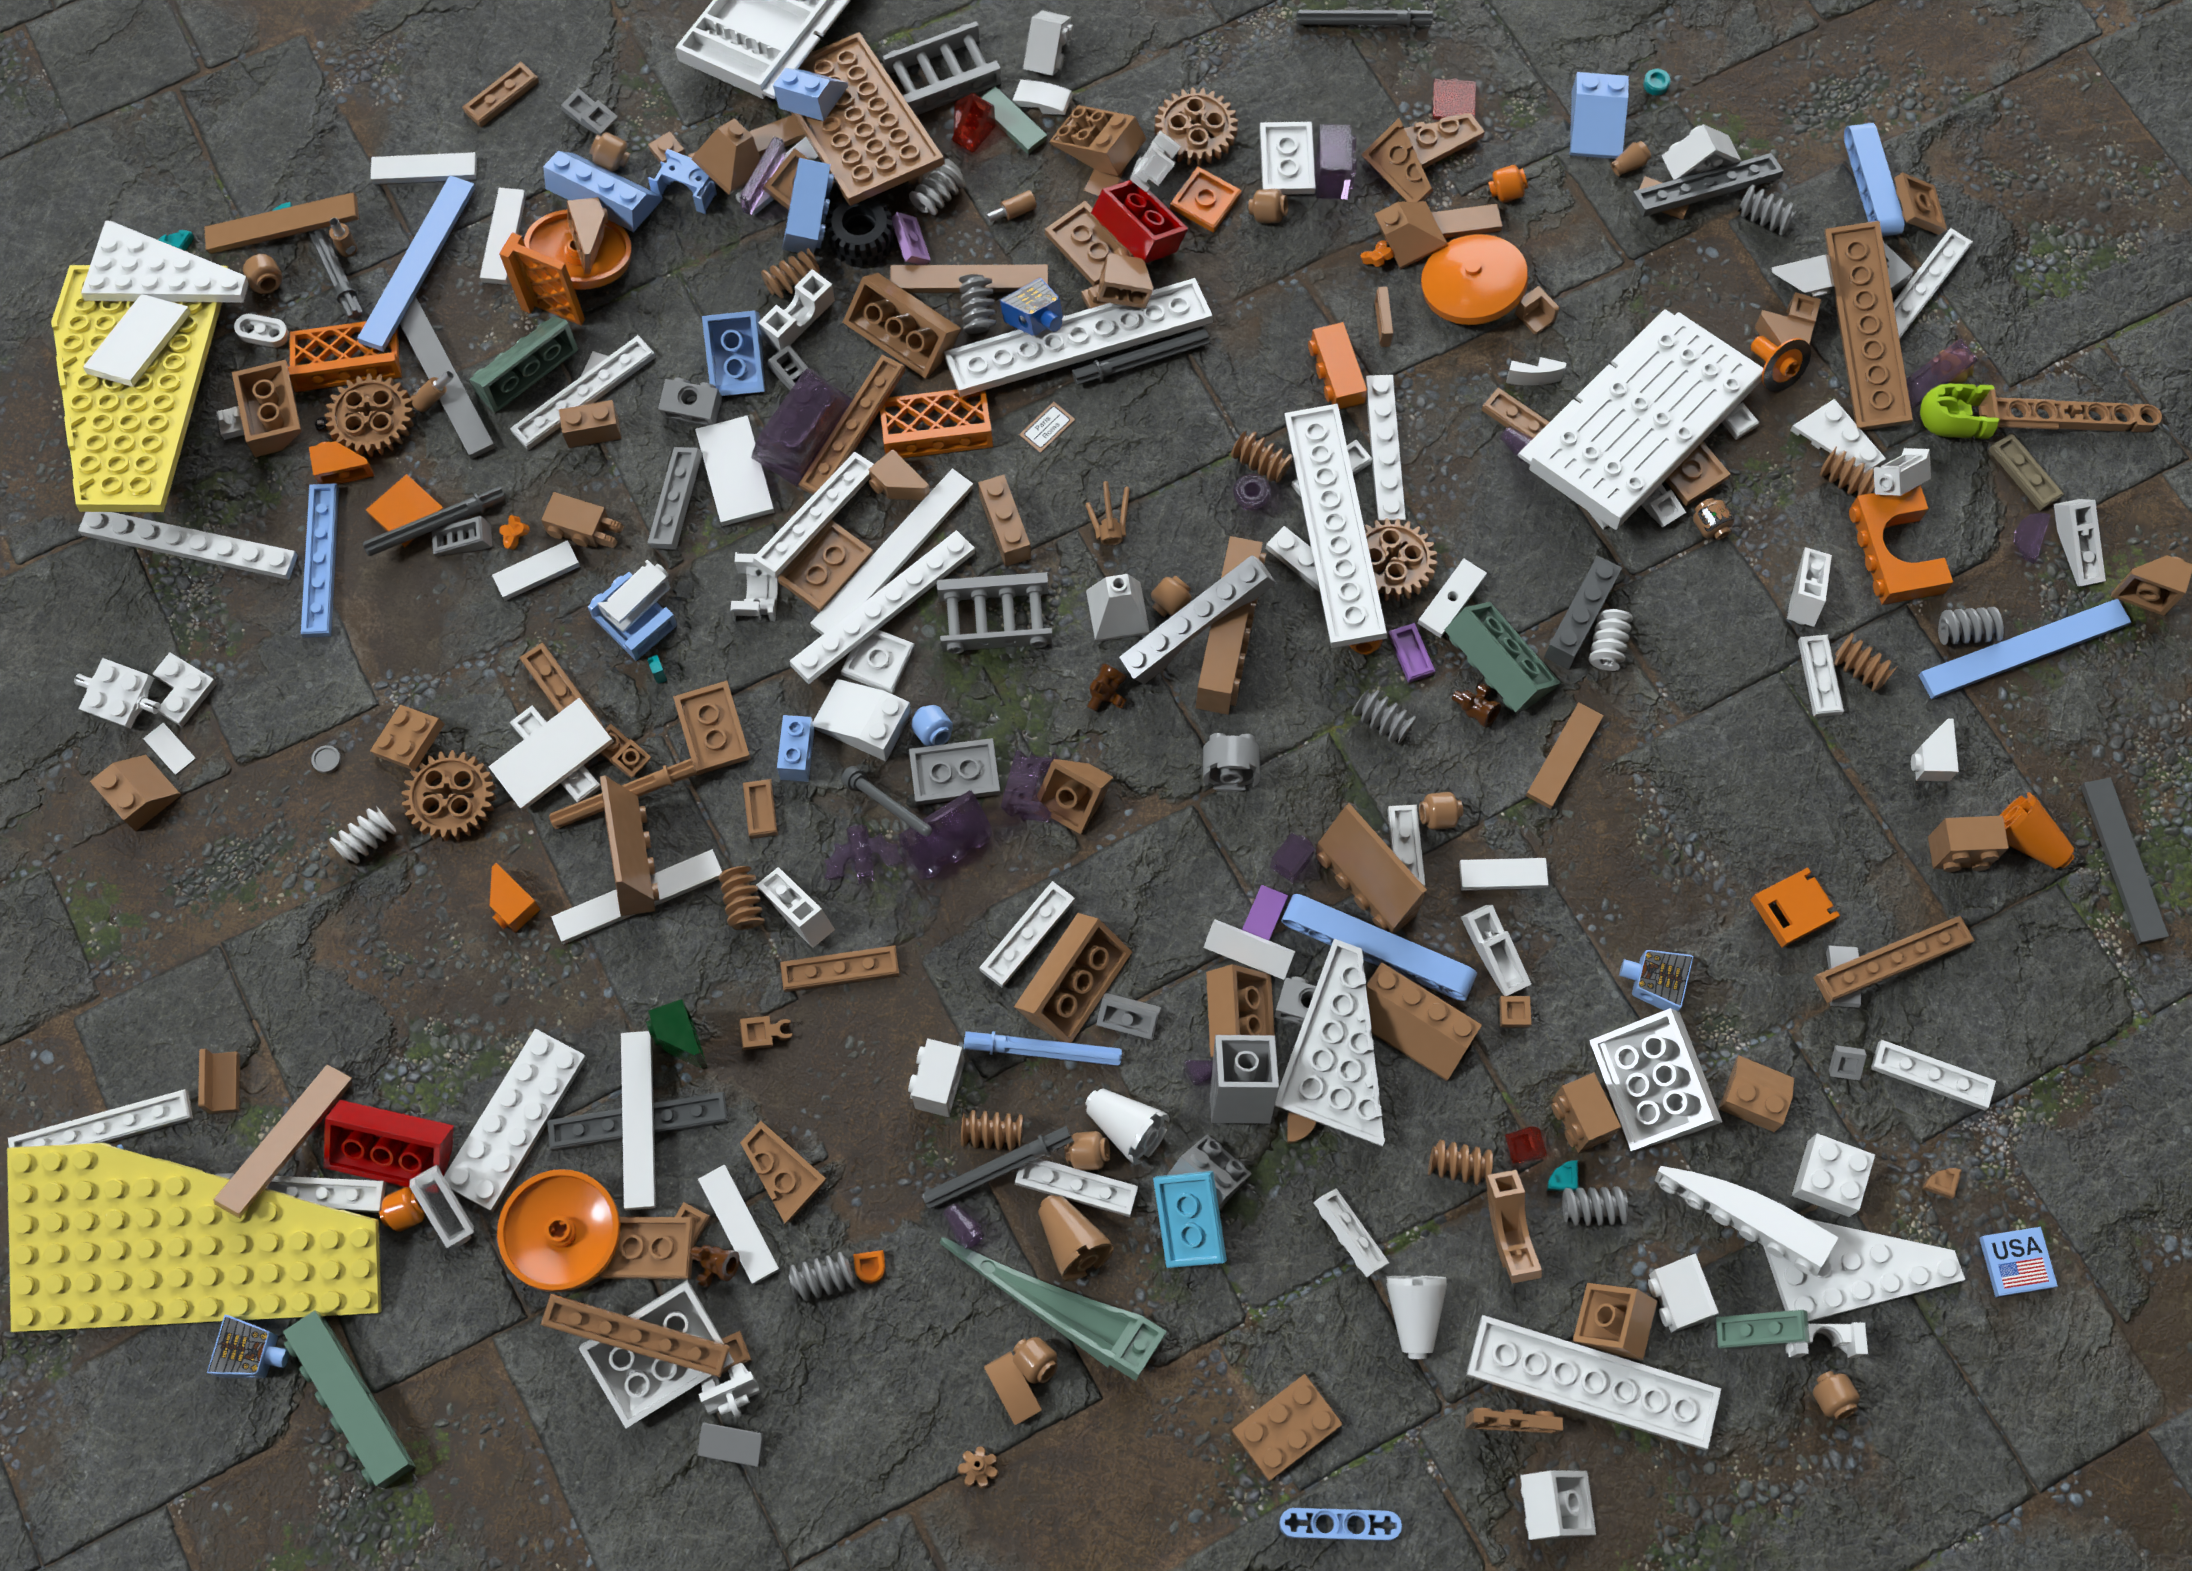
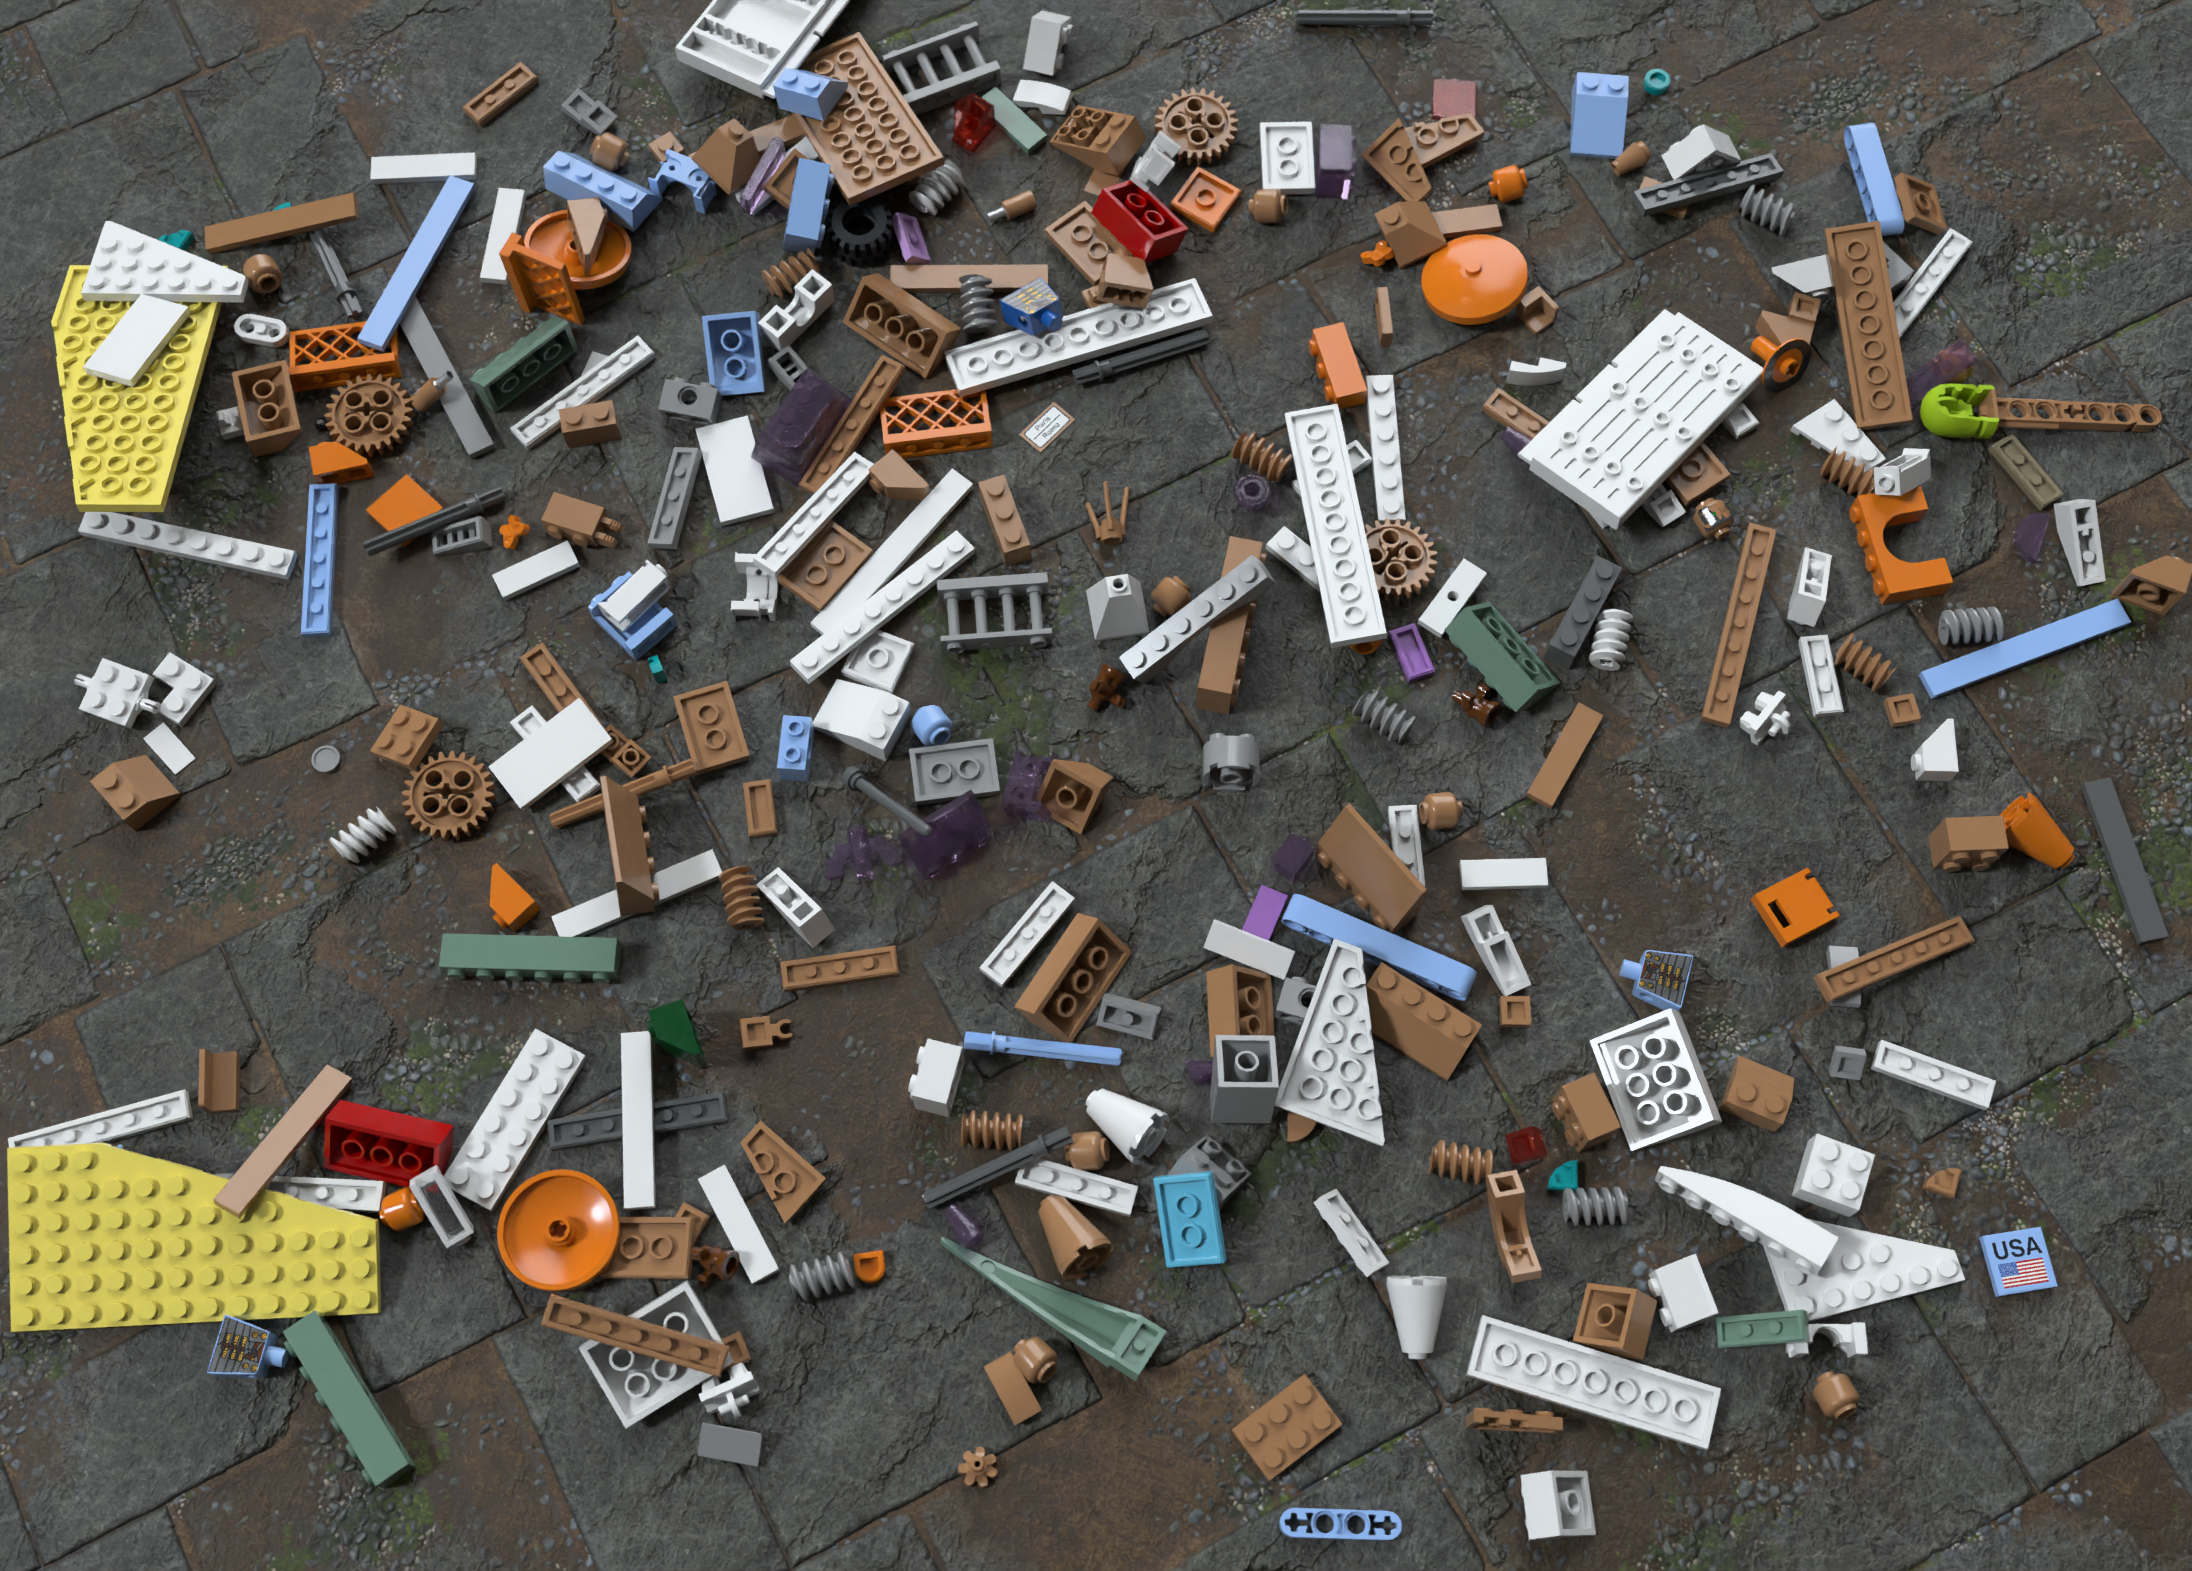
(342, 238): medium nougat piece -> none
(530, 957): none -> sand green brick
(1738, 625): none -> medium nougat plate
(1770, 721): none -> white hips
(1902, 710): none -> medium nougat plate

